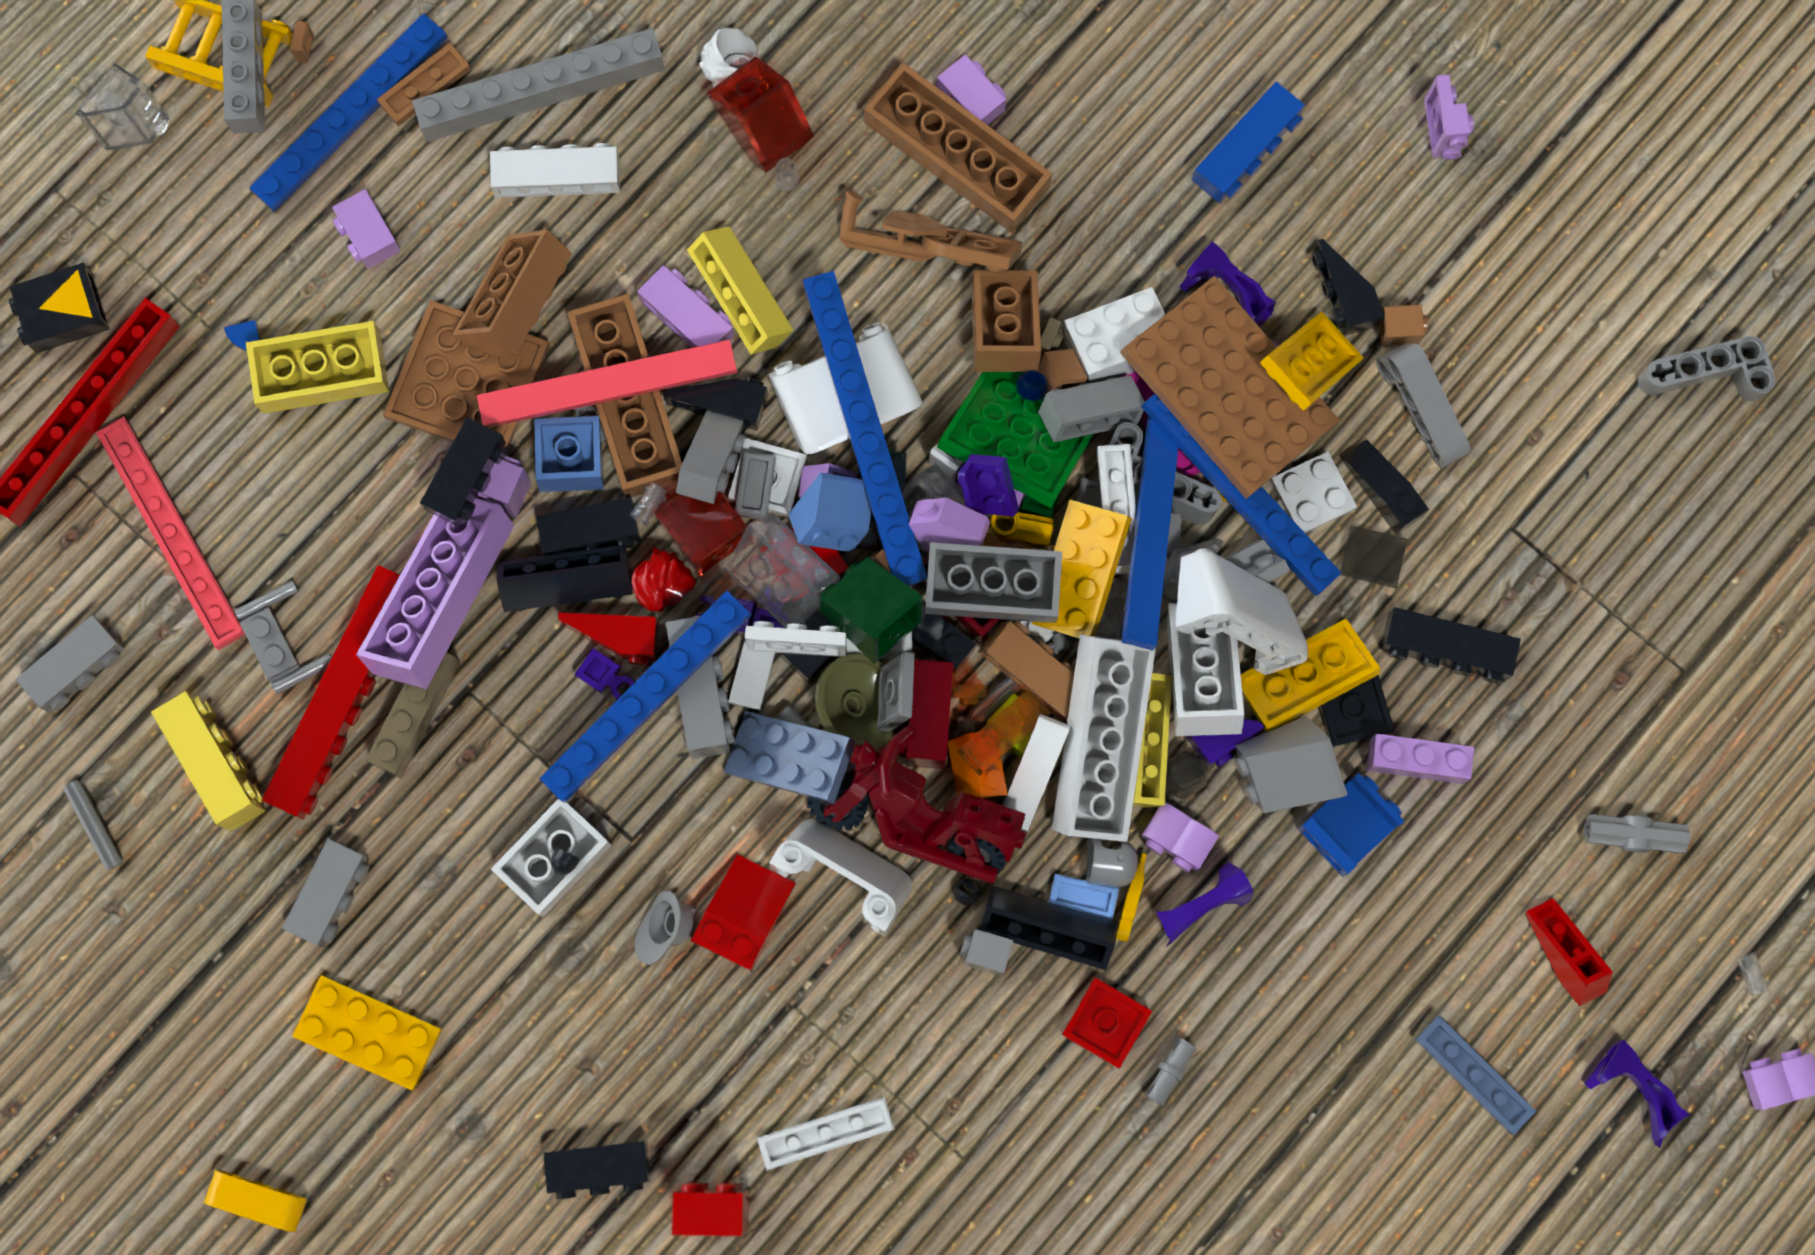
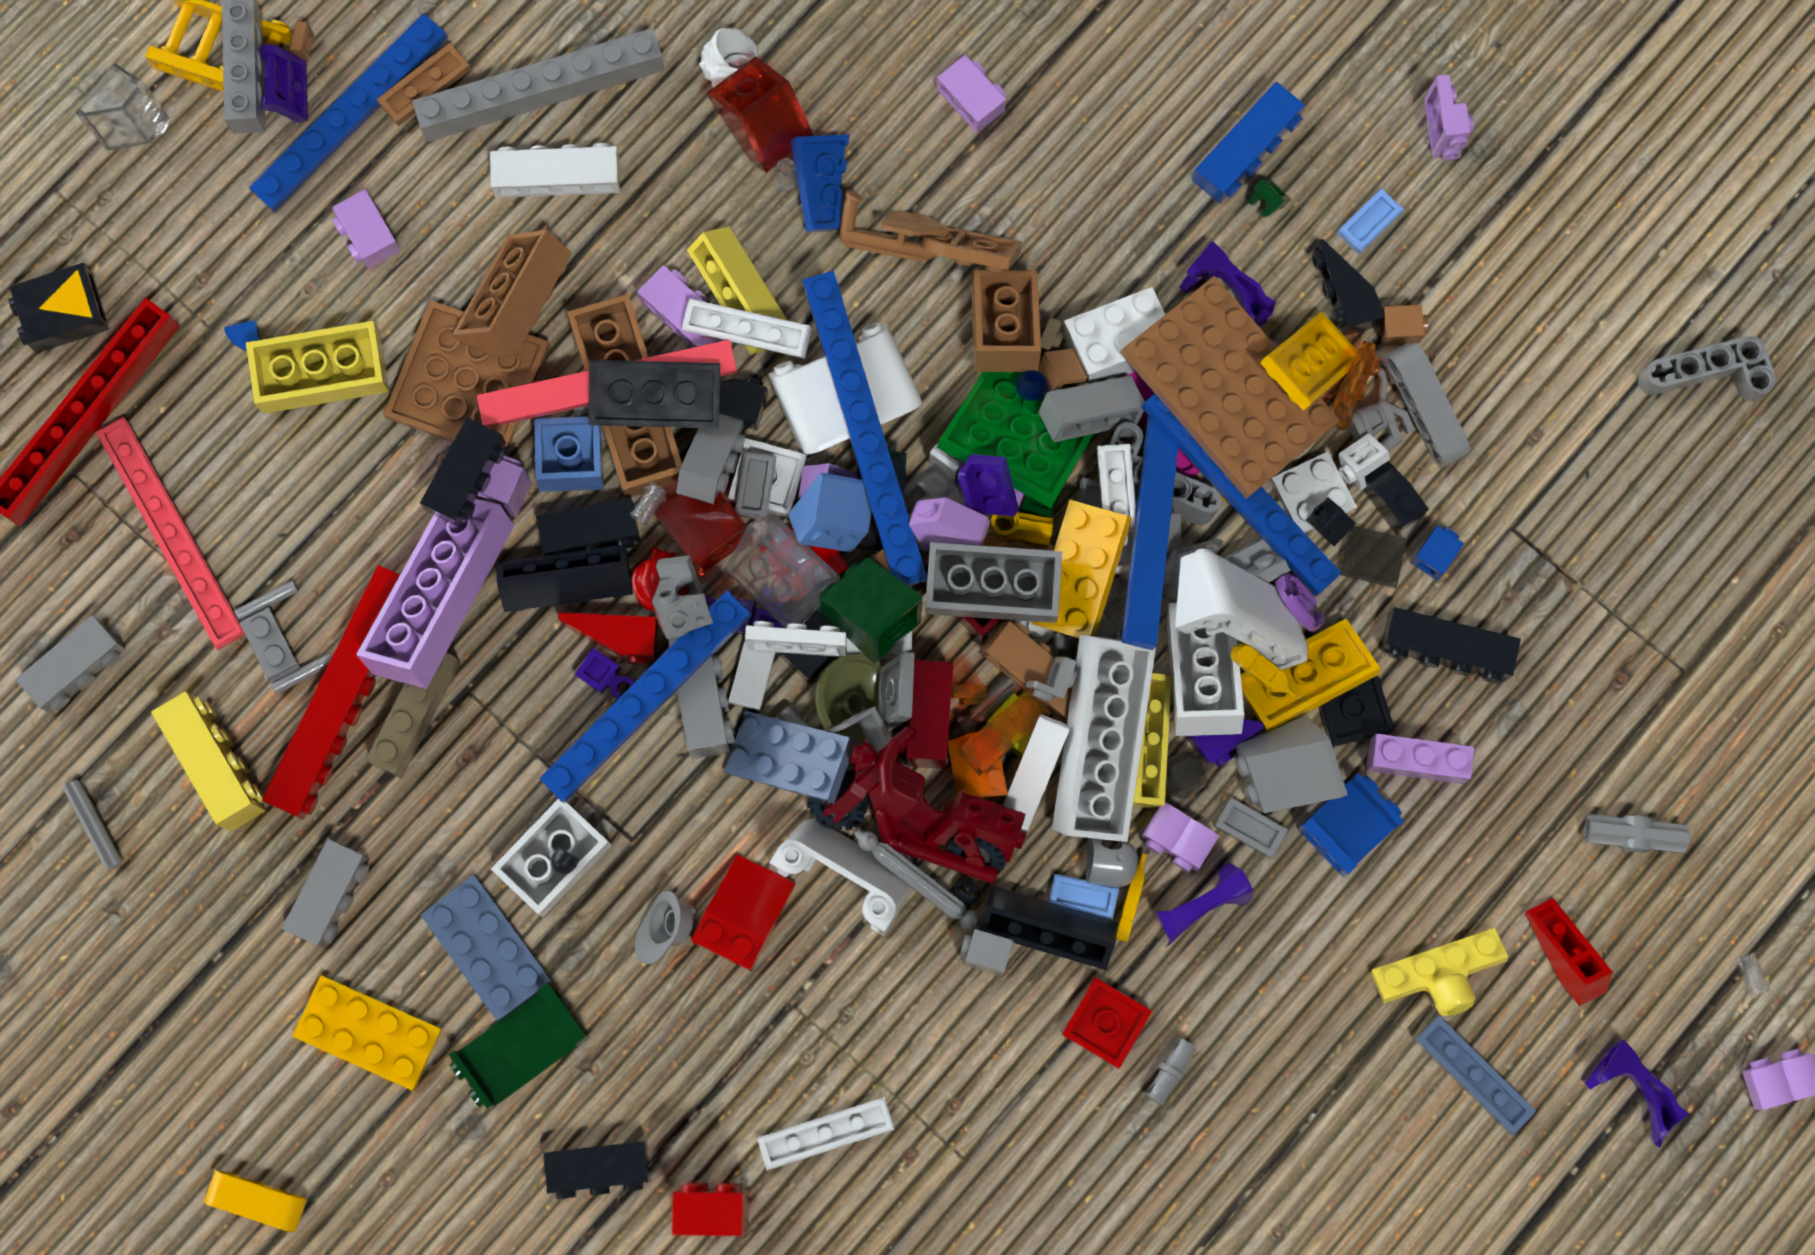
(292, 83): none -> dark purple plate
(486, 948): none -> sand blue plate
(518, 1048): none -> dark green panel
(654, 393): none -> black tile
(676, 612): none -> light grey tile
(746, 328): none -> white tile
(819, 178): none -> blue wing
(871, 725): none -> light grey bracket
(918, 880): none -> light grey wheel
(942, 641): black slope -> none
(957, 147): medium nougat brick -> none
(1059, 679): none -> light grey bracket
(1250, 828): none -> light grey tile
(1260, 669): none -> yellow piece
(1271, 194): none -> dark green tile
(1300, 601): none -> medium lavender tile
(1330, 521): none -> black bracket
(1355, 384): none -> clear orange plate
(1361, 460): none -> white bracket
(1370, 221): none -> light blue tile
(1380, 416): none -> light grey piece
(1437, 552): none -> blue brick
(1442, 972): none -> light yellow plate

